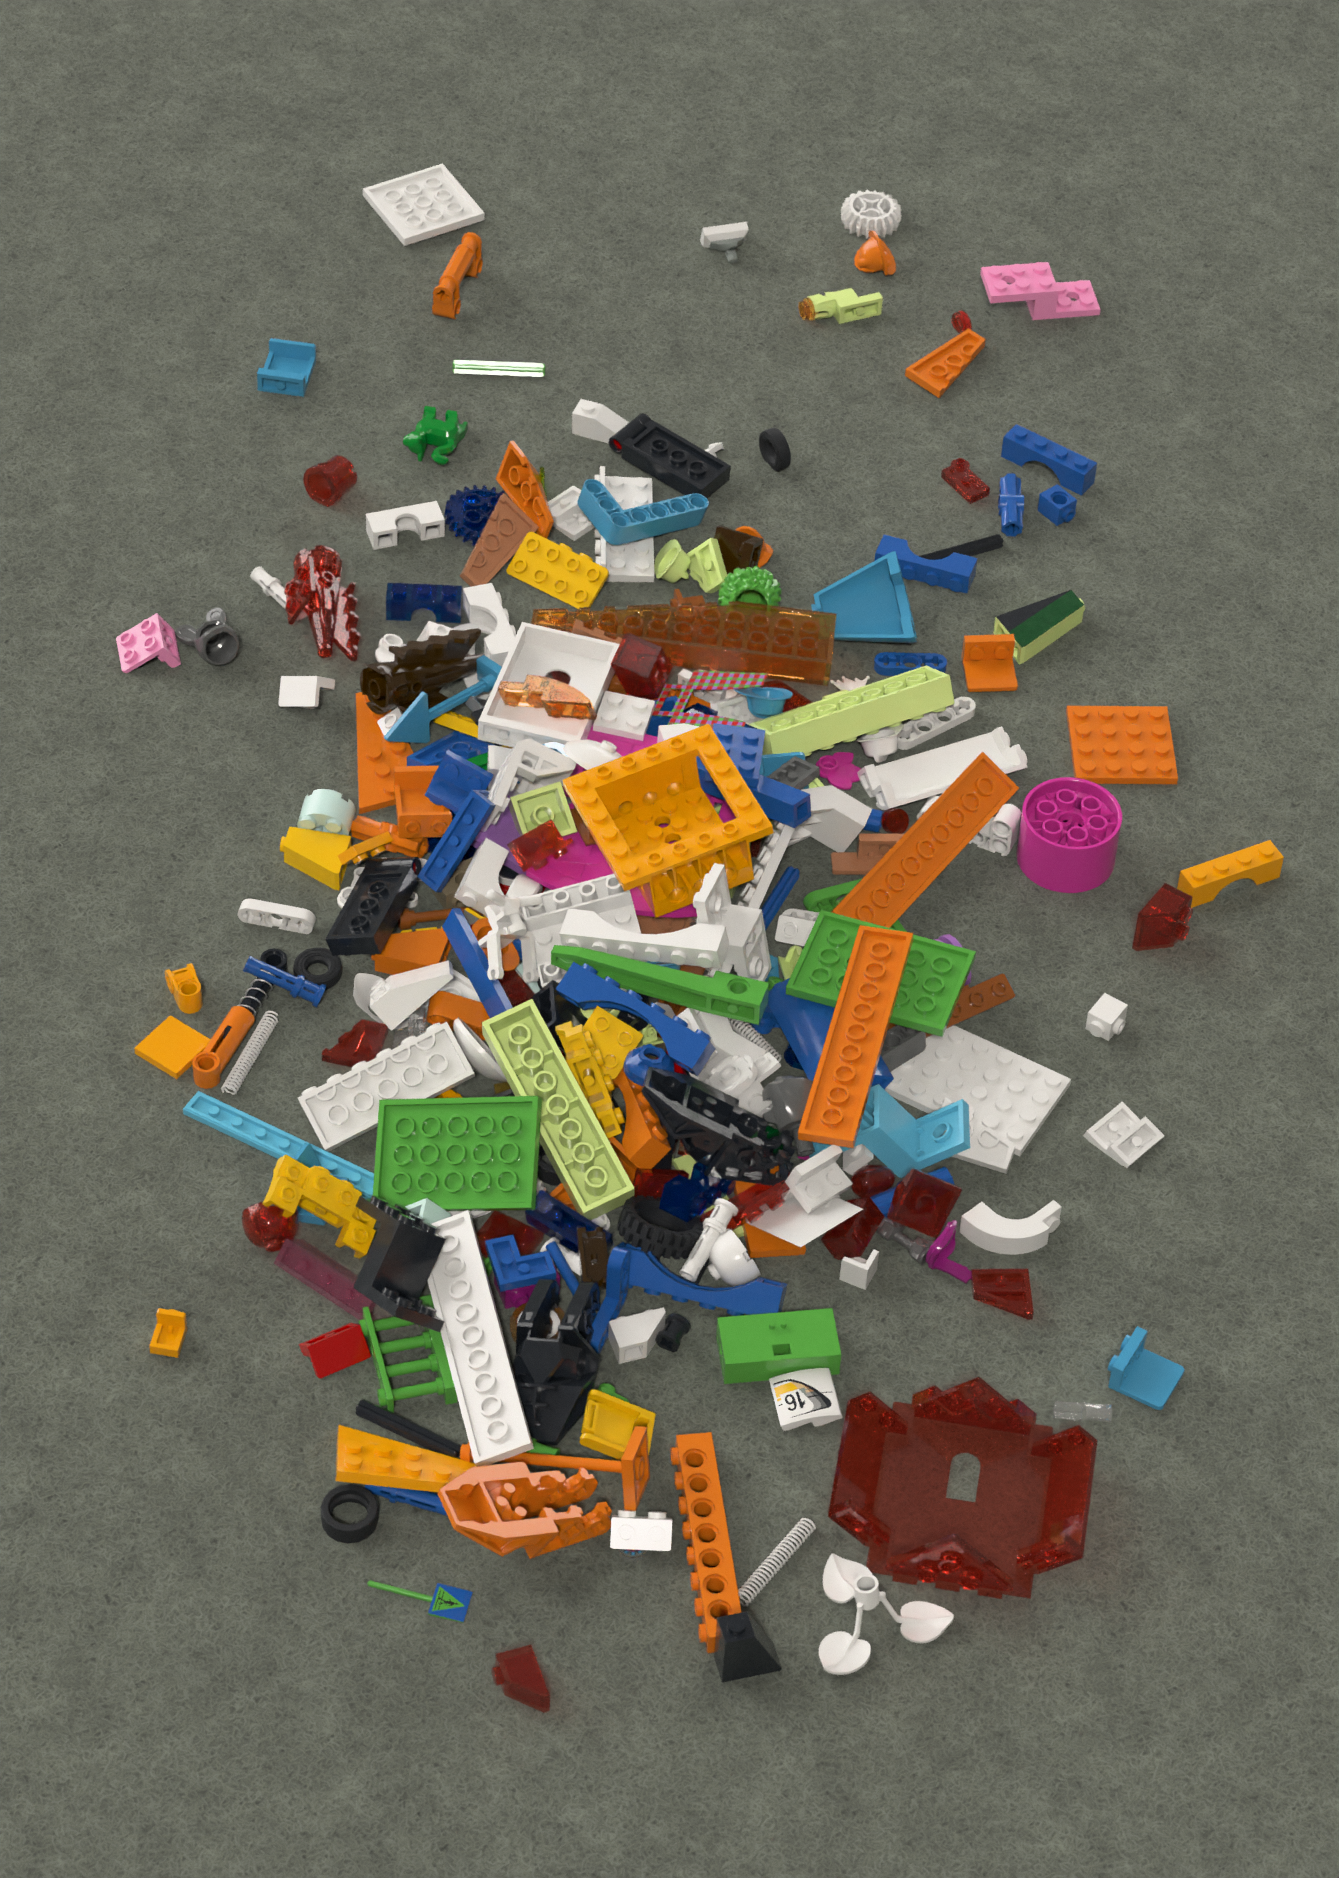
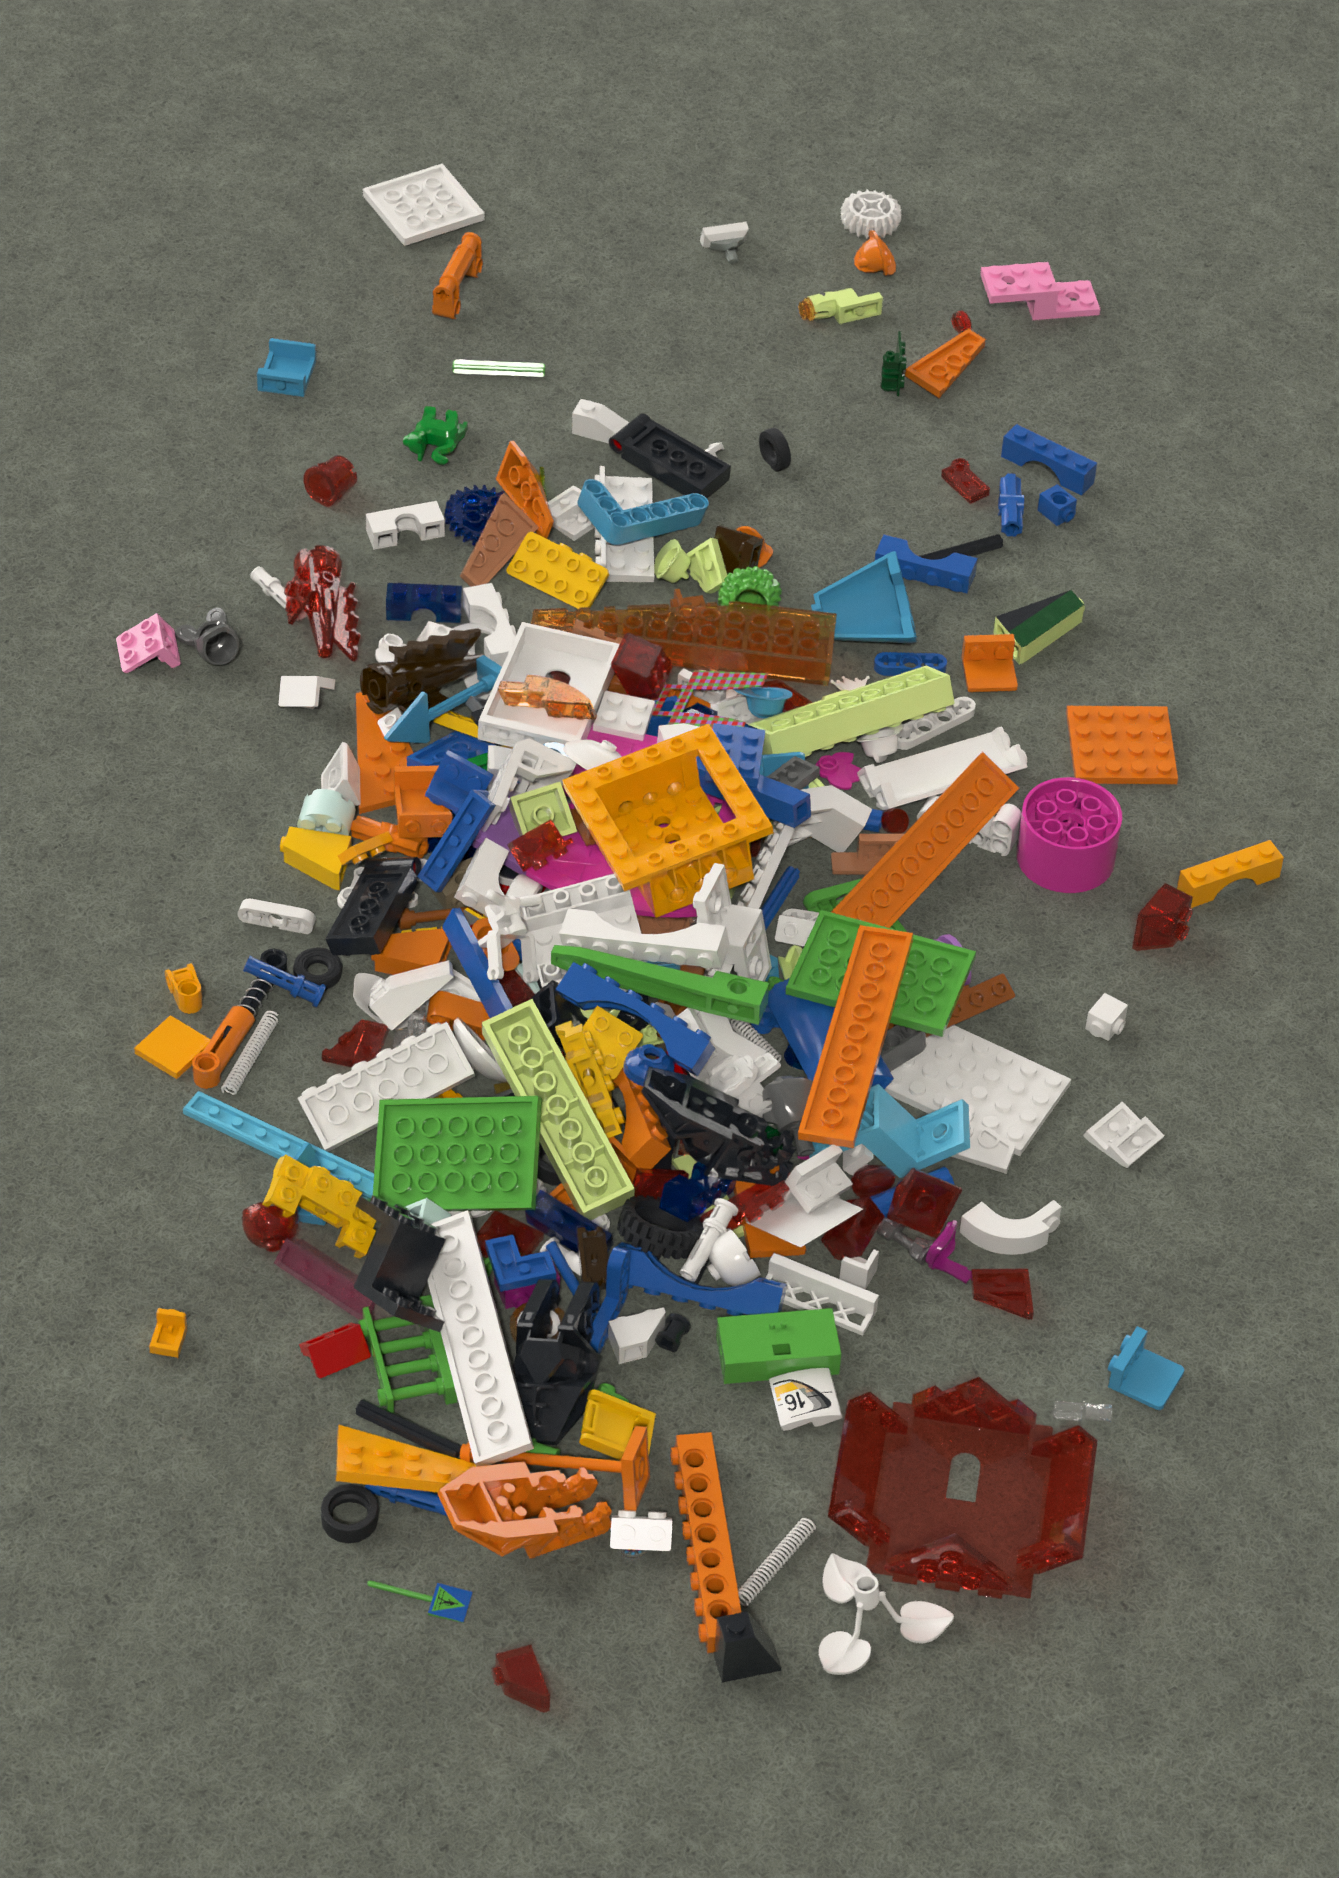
(343, 775): none -> white slope
(826, 1289): none -> white fence
(892, 368): none -> dark green hinge

